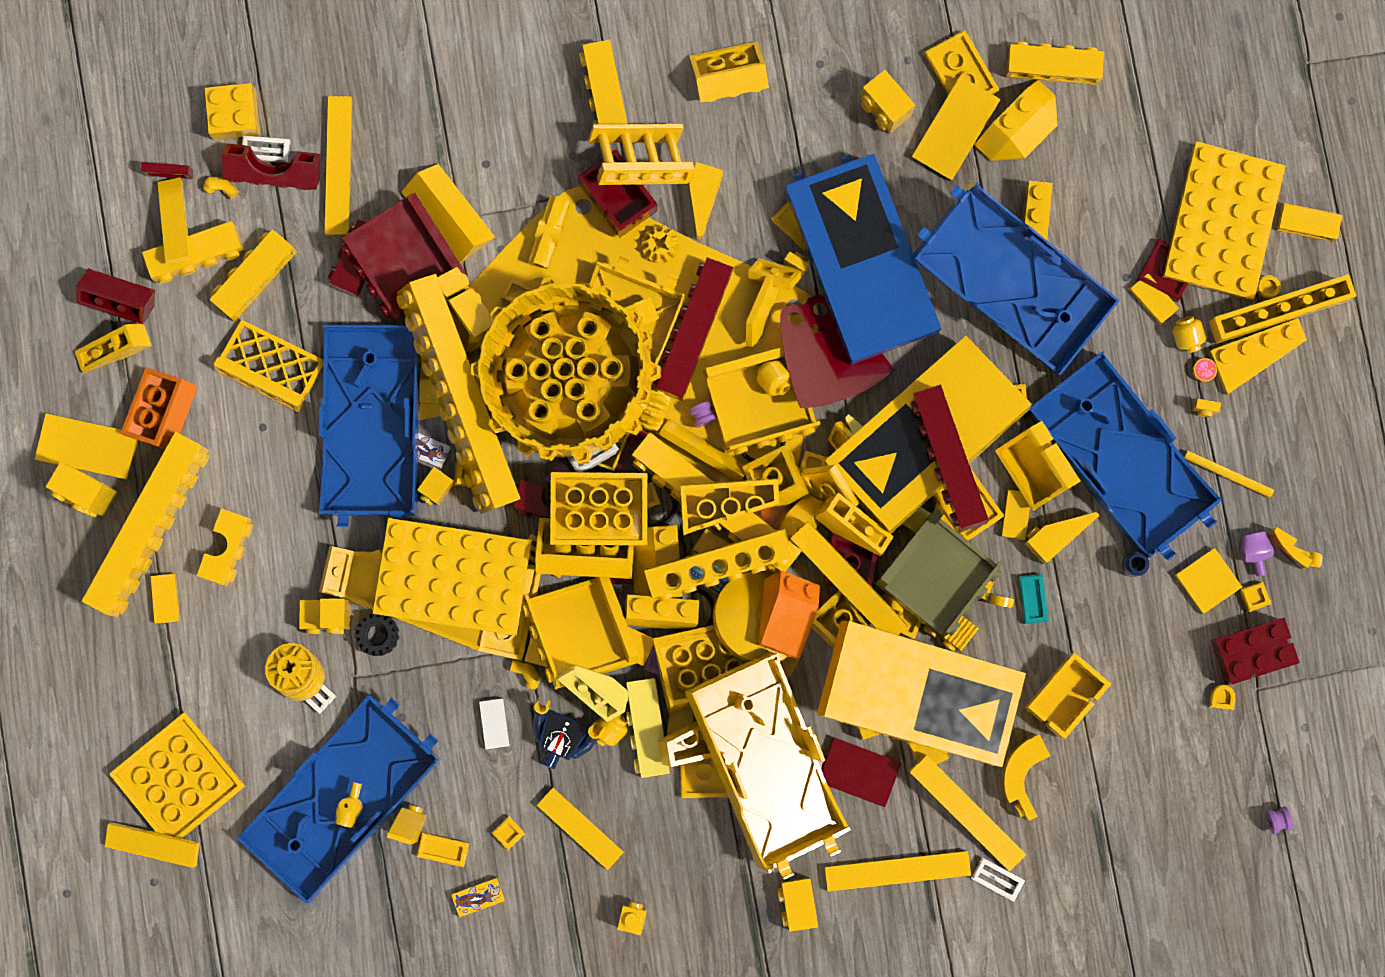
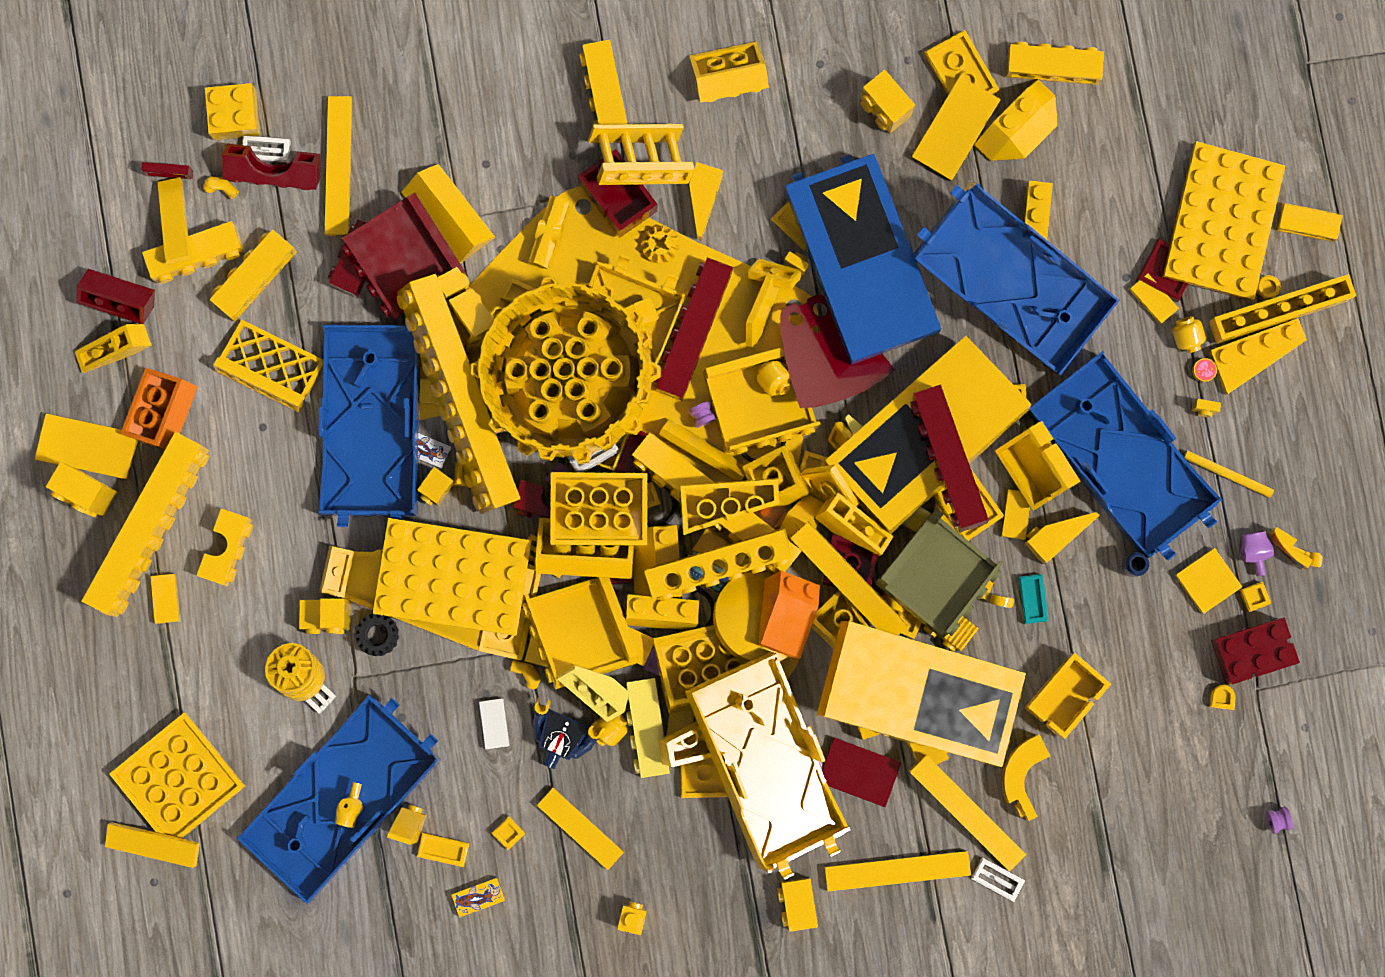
(655, 411): yellow gear -> none

